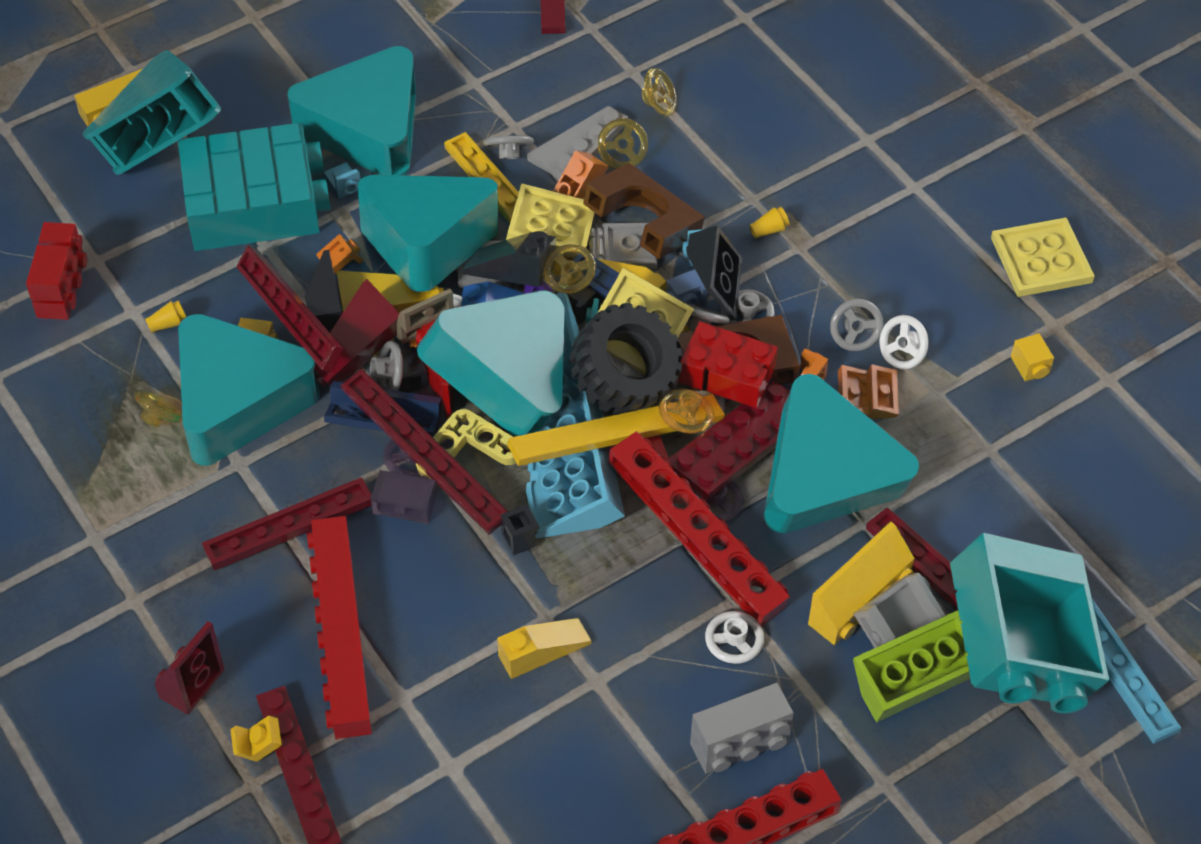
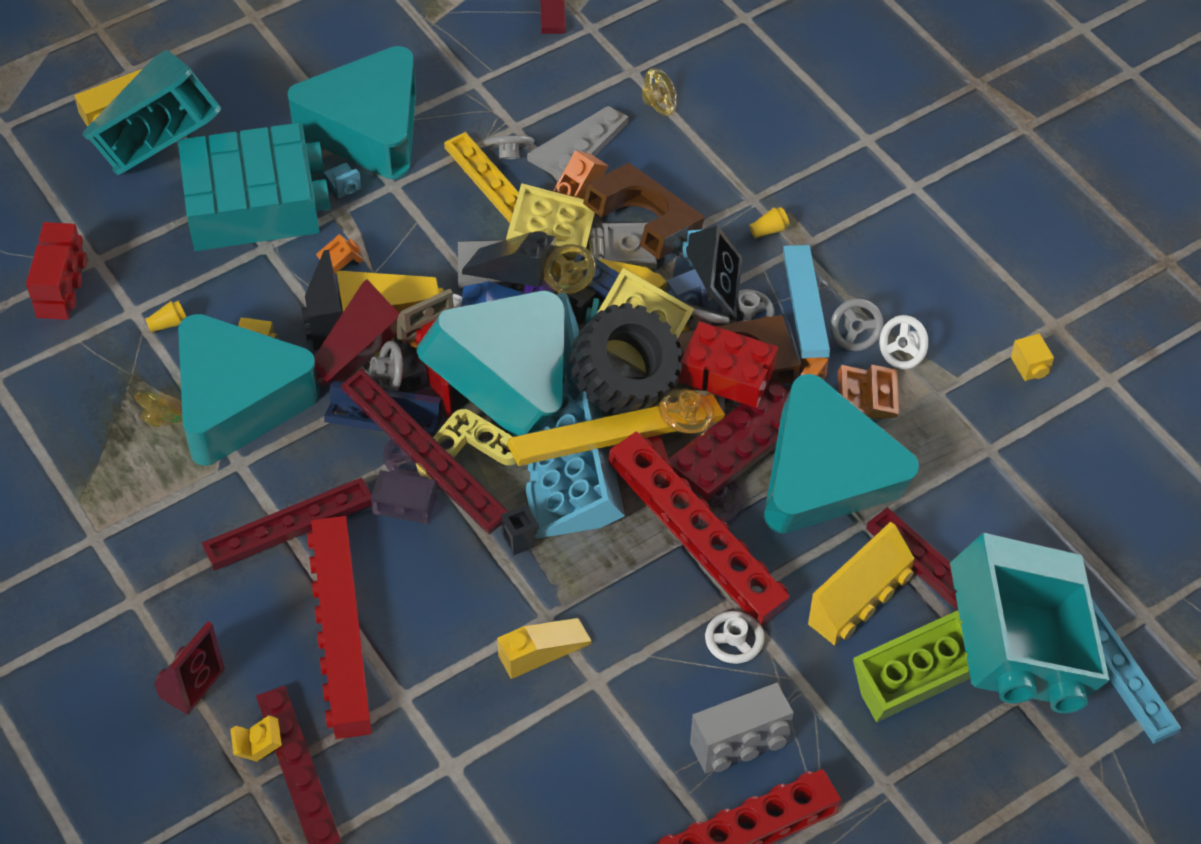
(289, 308): dark red tile -> none
(427, 222): teal brick -> none
(629, 126): clear yellow piece -> none
(806, 302): none -> medium azure tile
(899, 610): light grey panel -> none
(1042, 257): light yellow plate -> none

